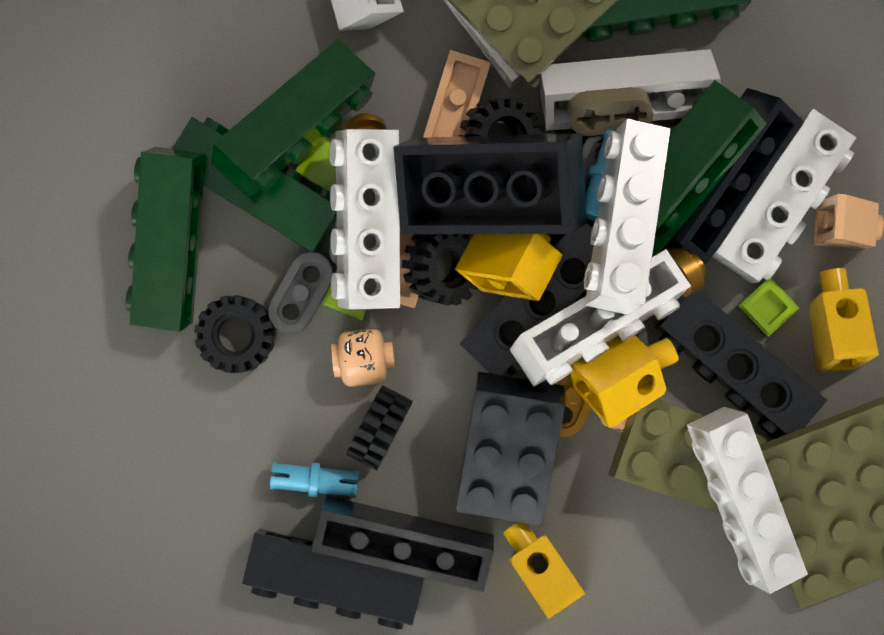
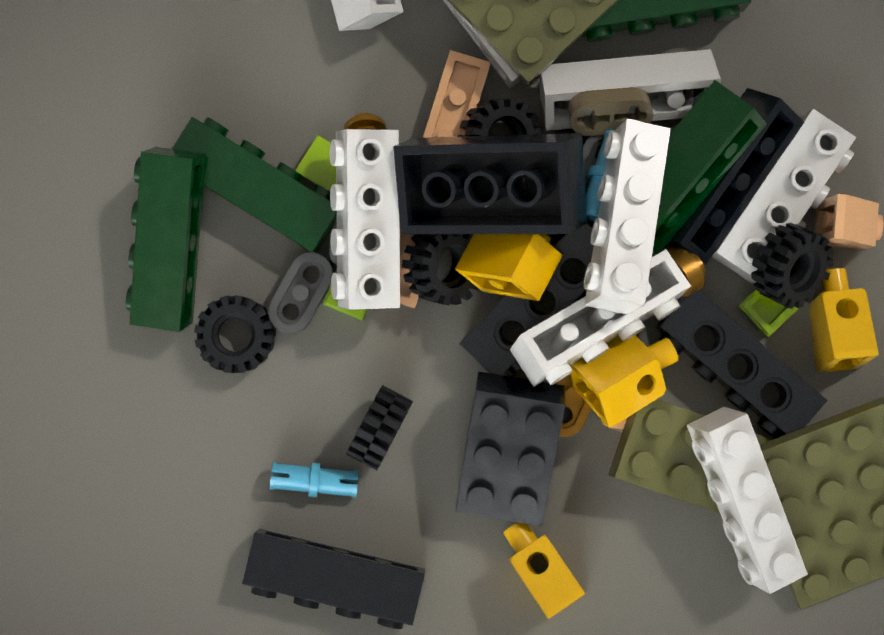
(293, 119): dark green brick -> none
(362, 357): light nougat head -> none
(404, 543): black brick -> none
(792, 265): none -> black tyre

